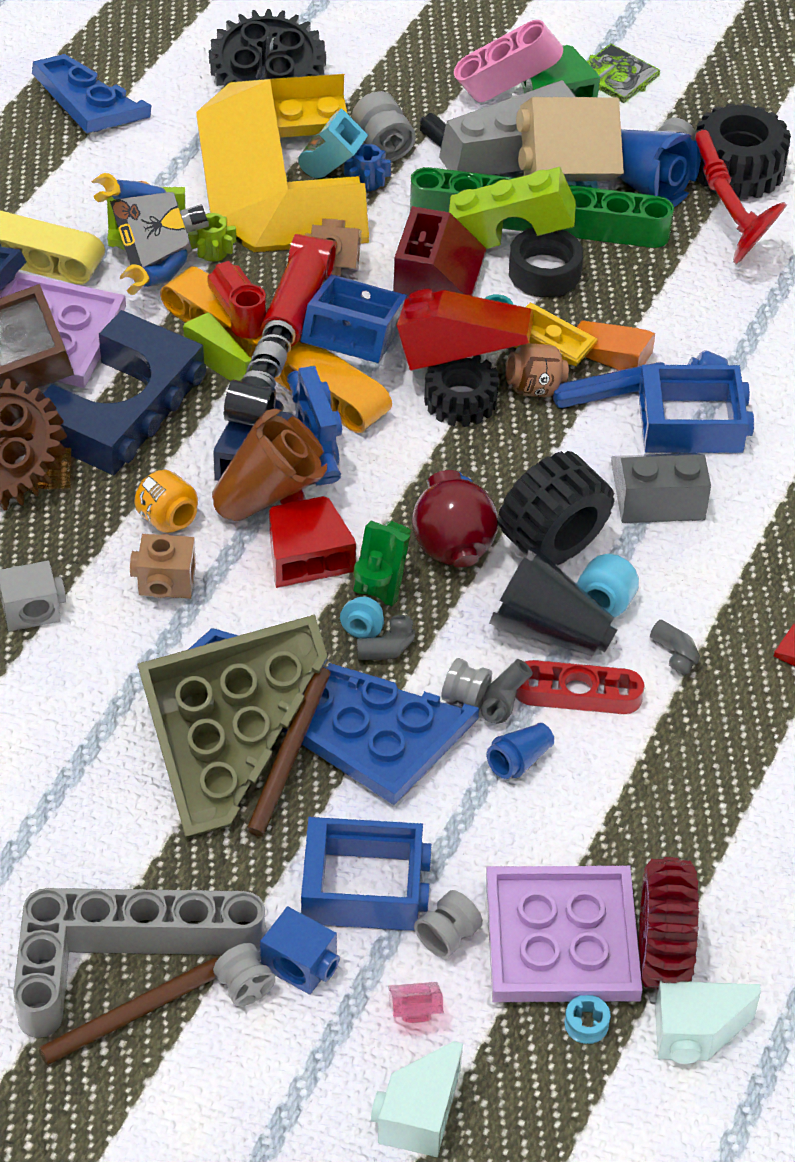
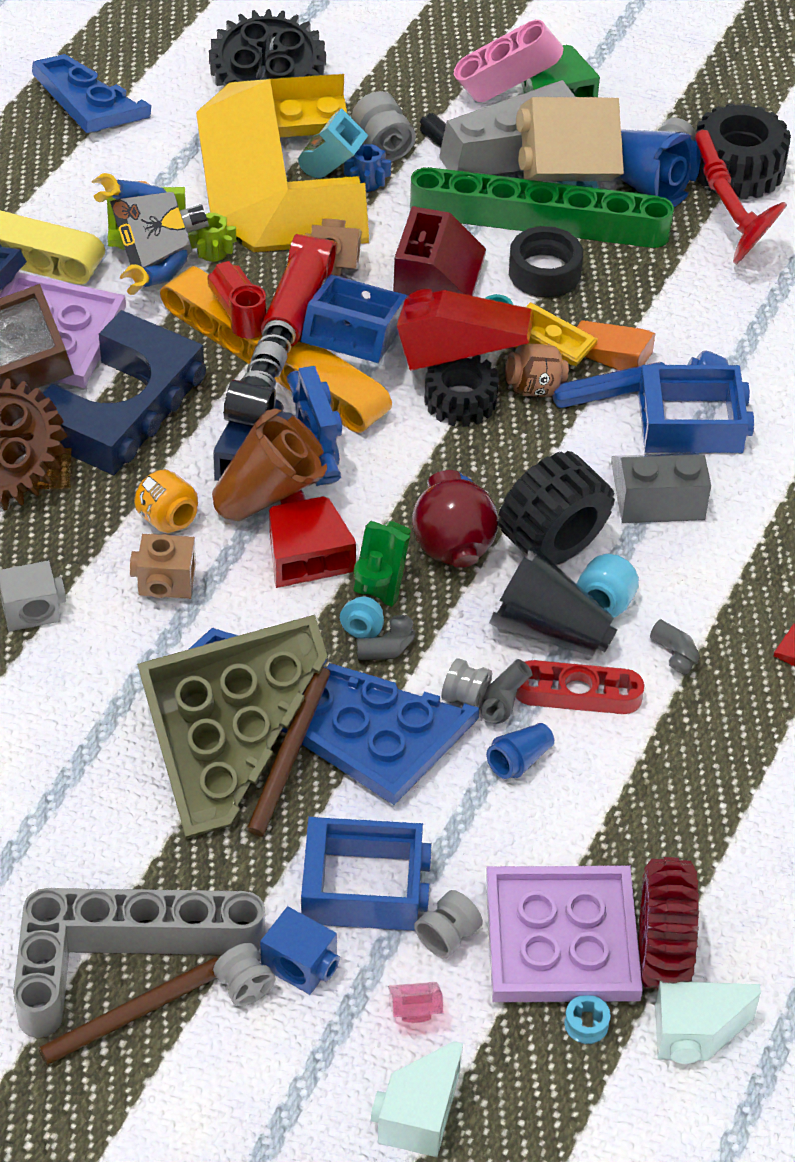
(220, 349): lime slope -> none
(538, 197): lime arch -> none
(621, 72): piece -> none

